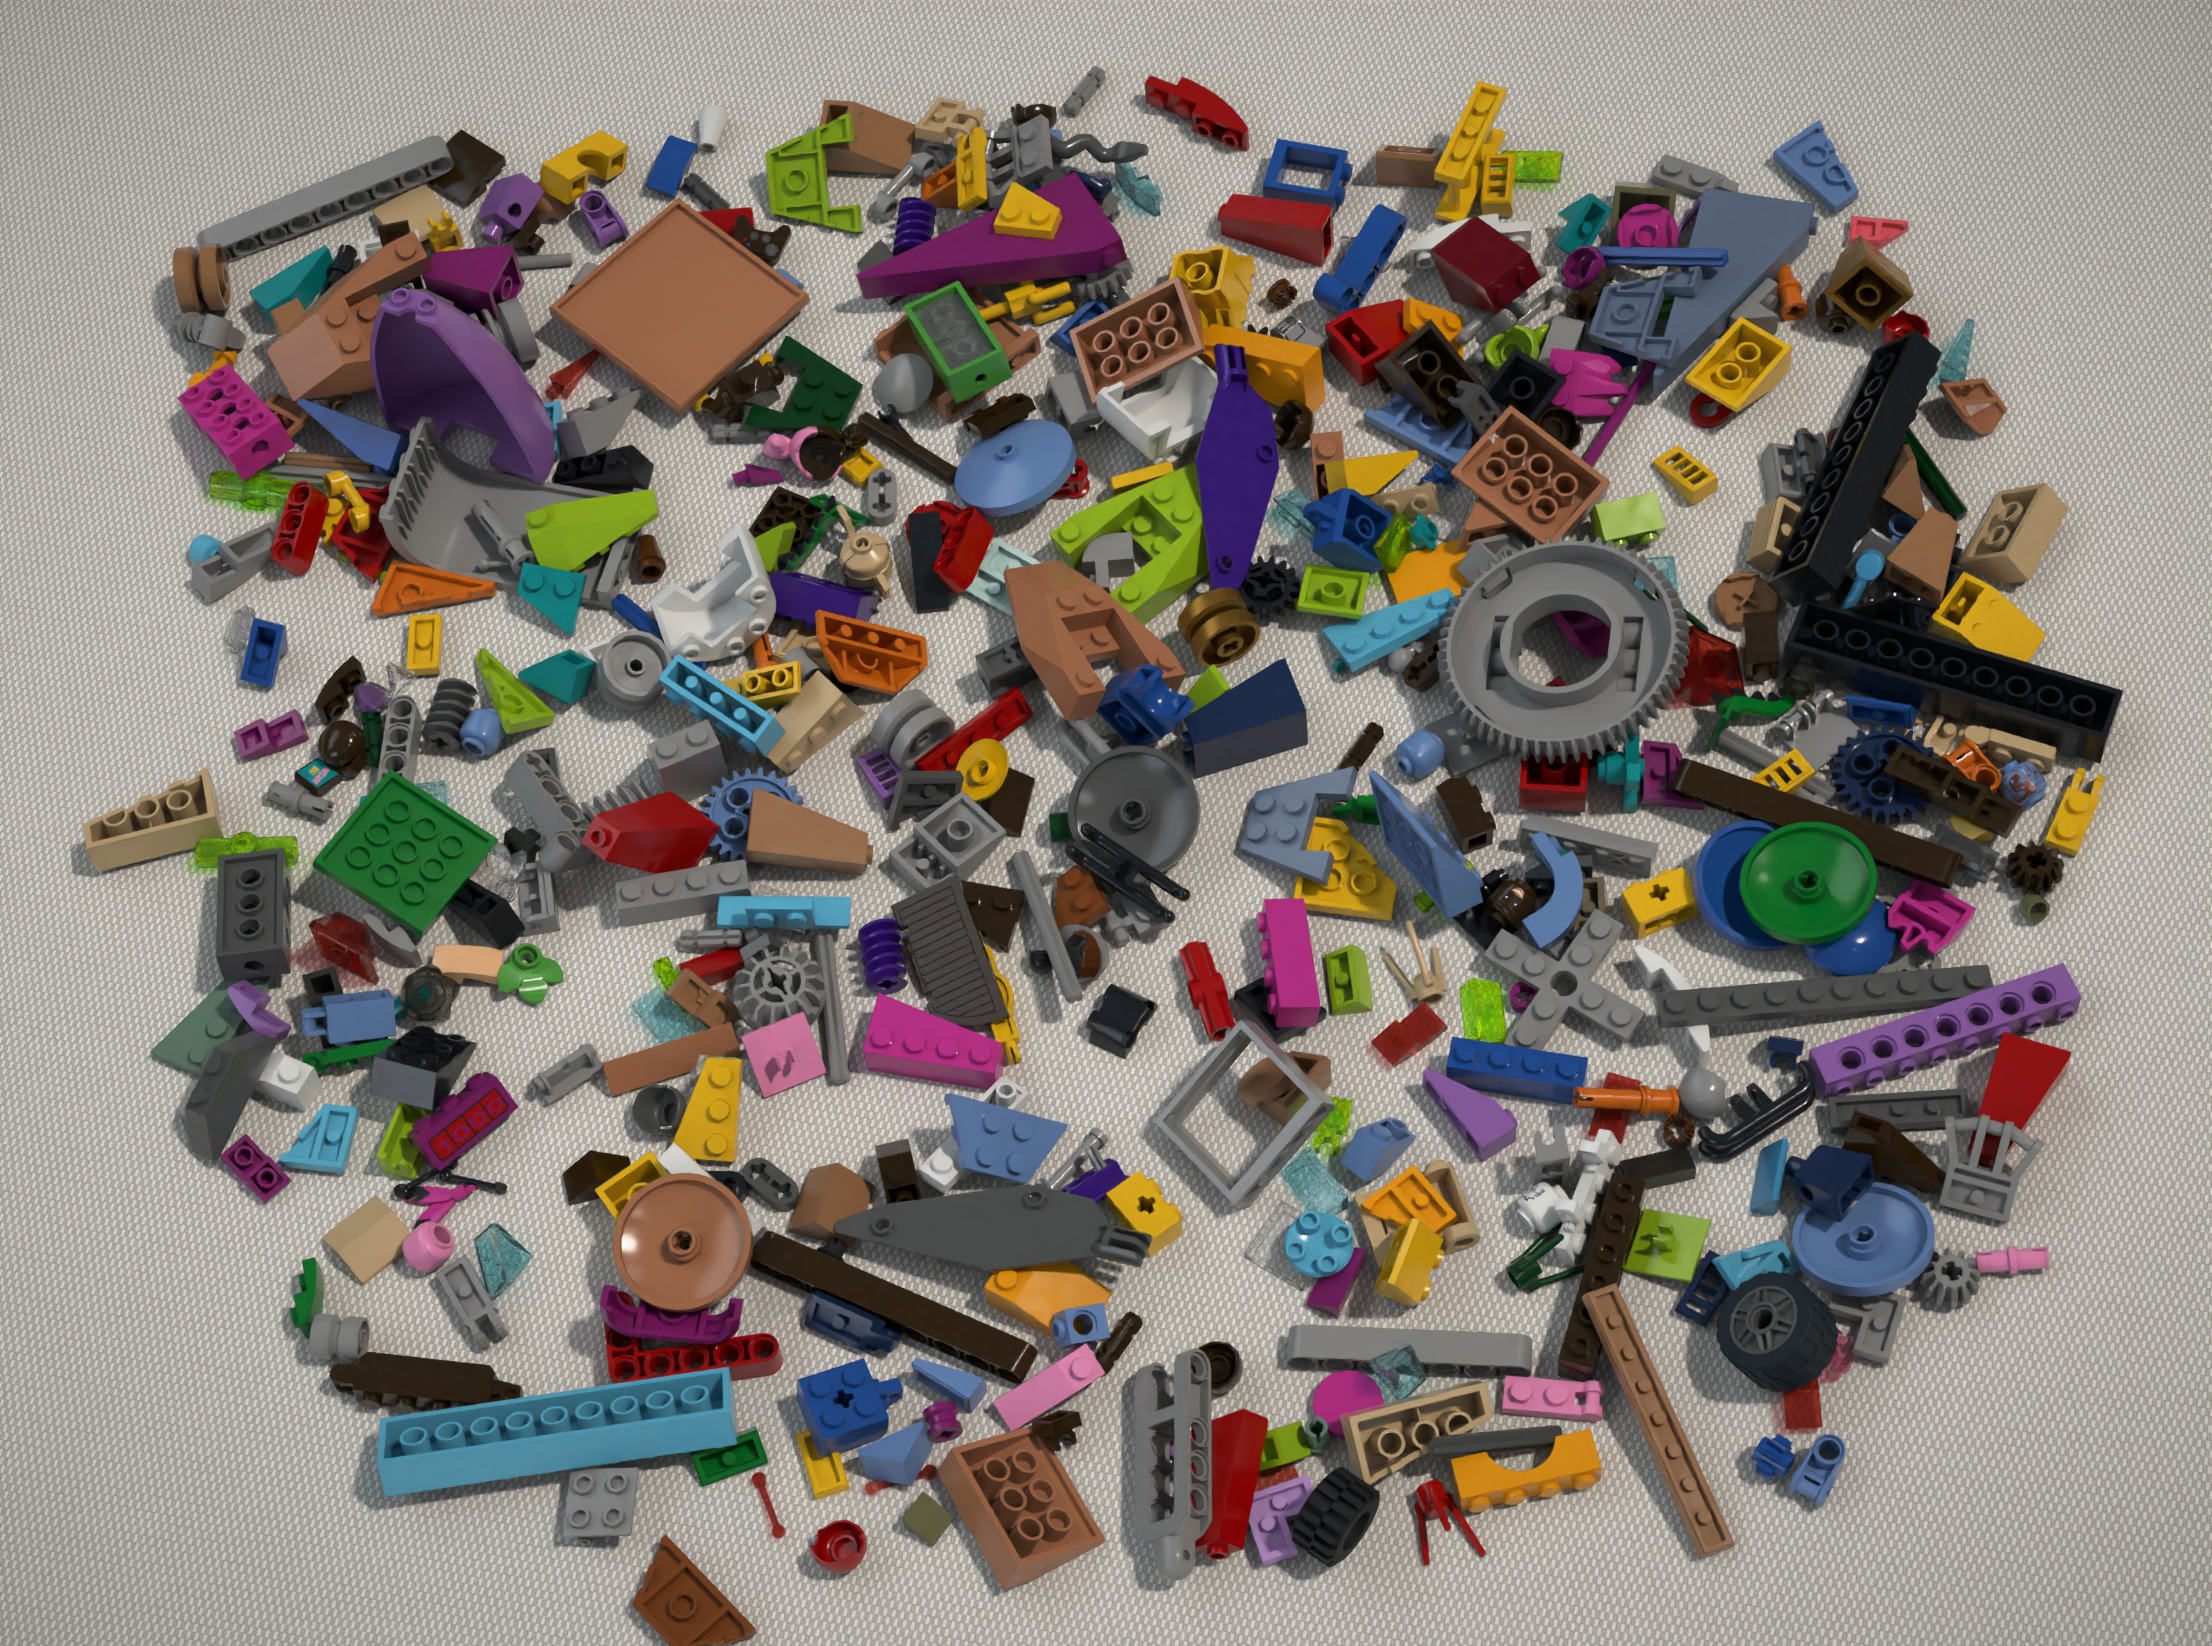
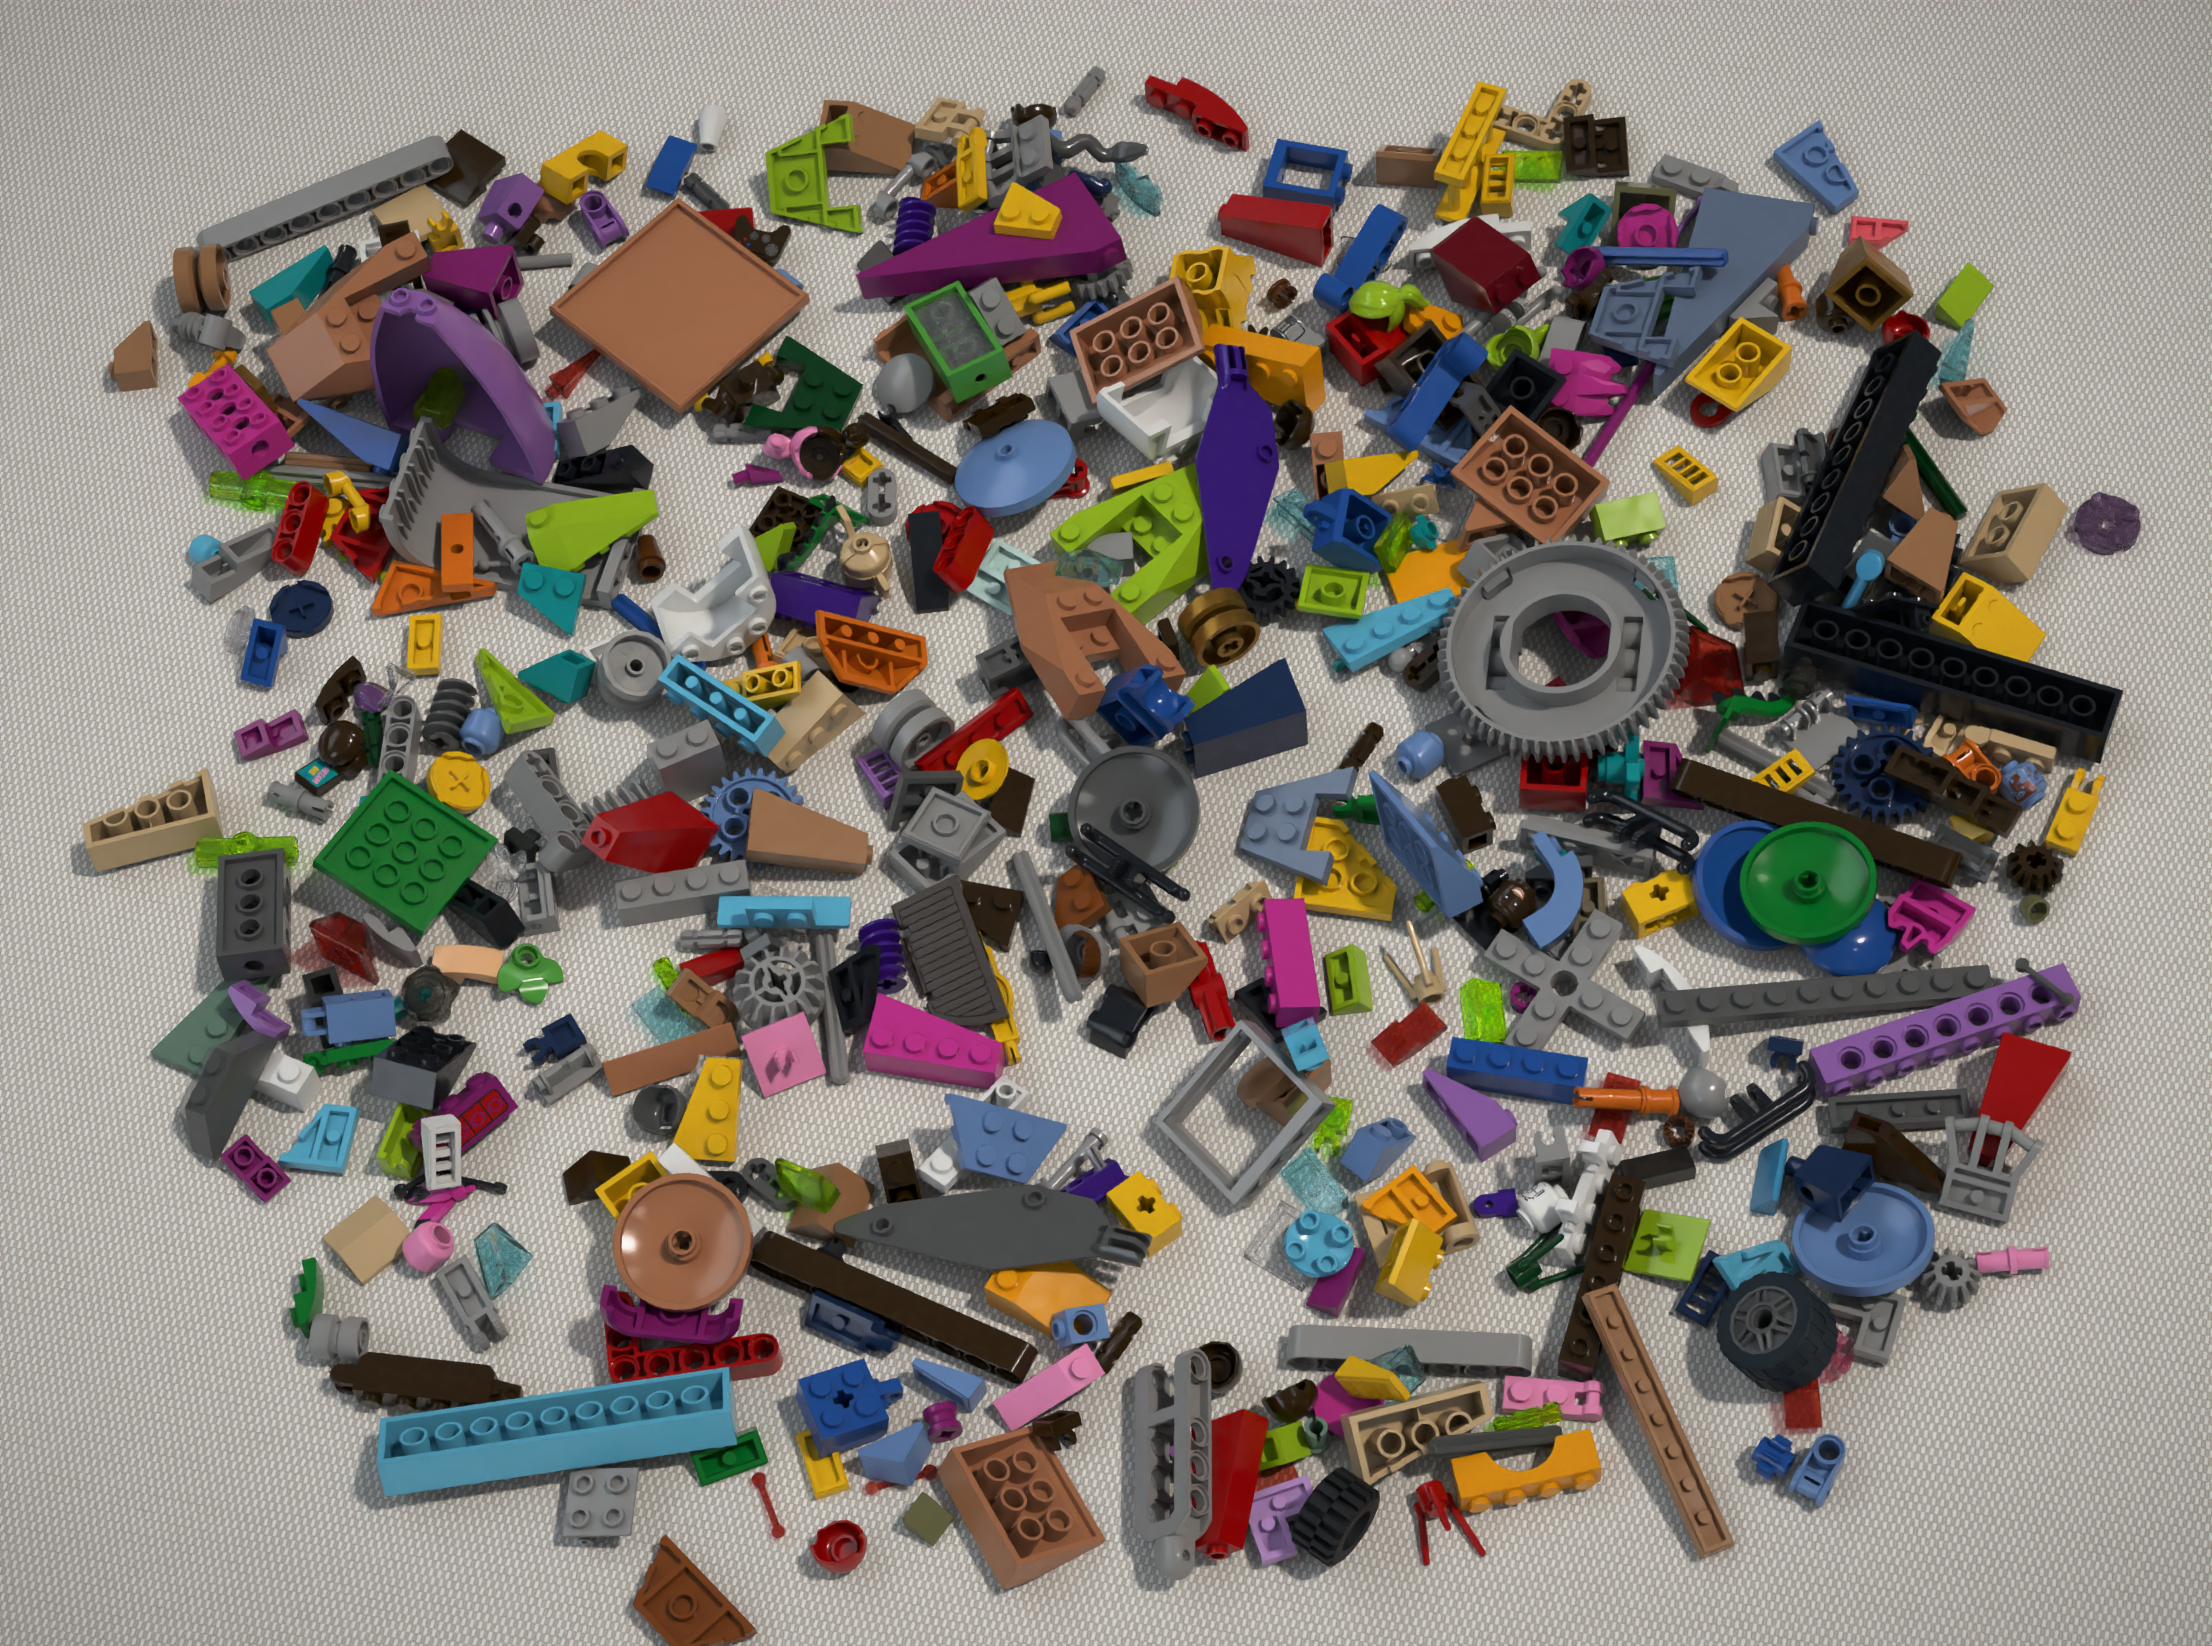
(136, 360): none -> medium nougat slope
(257, 386): none -> pearl gold tile
(302, 608): none -> dark blue tile
(436, 1131): none -> white slope
(438, 400): none -> clear neon green piece
(457, 552): none -> orange tile
(458, 781): none -> yellow tile
(559, 1037): none -> dark blue plate
(806, 1186): none -> clear neon green slope
(855, 987): none -> black wing
(946, 826): none -> light grey tile
(997, 310): none -> light grey brick
(1090, 566): none -> clear light blue slope
(1161, 963): none -> medium nougat slope
(1167, 636): none -> dark brown tile
(1234, 918): none -> tan hinge
(1292, 1402): none -> dark brown hair
(1305, 1044): none -> medium azure slope
(1370, 1381): none -> yellow slope
(1380, 300): none -> lime hair
(1433, 390): none -> blue beam
(1503, 1204): none -> dark purple piece
(1530, 1417): none -> clear neon green axle
(1544, 128): none -> tan beam
(1596, 146): none -> dark brown slope
(1644, 827): none -> black piece
(1963, 297): none -> lime slope
(2022, 966): none -> dark grey hinge
(2107, 508): none -> clear purple plate

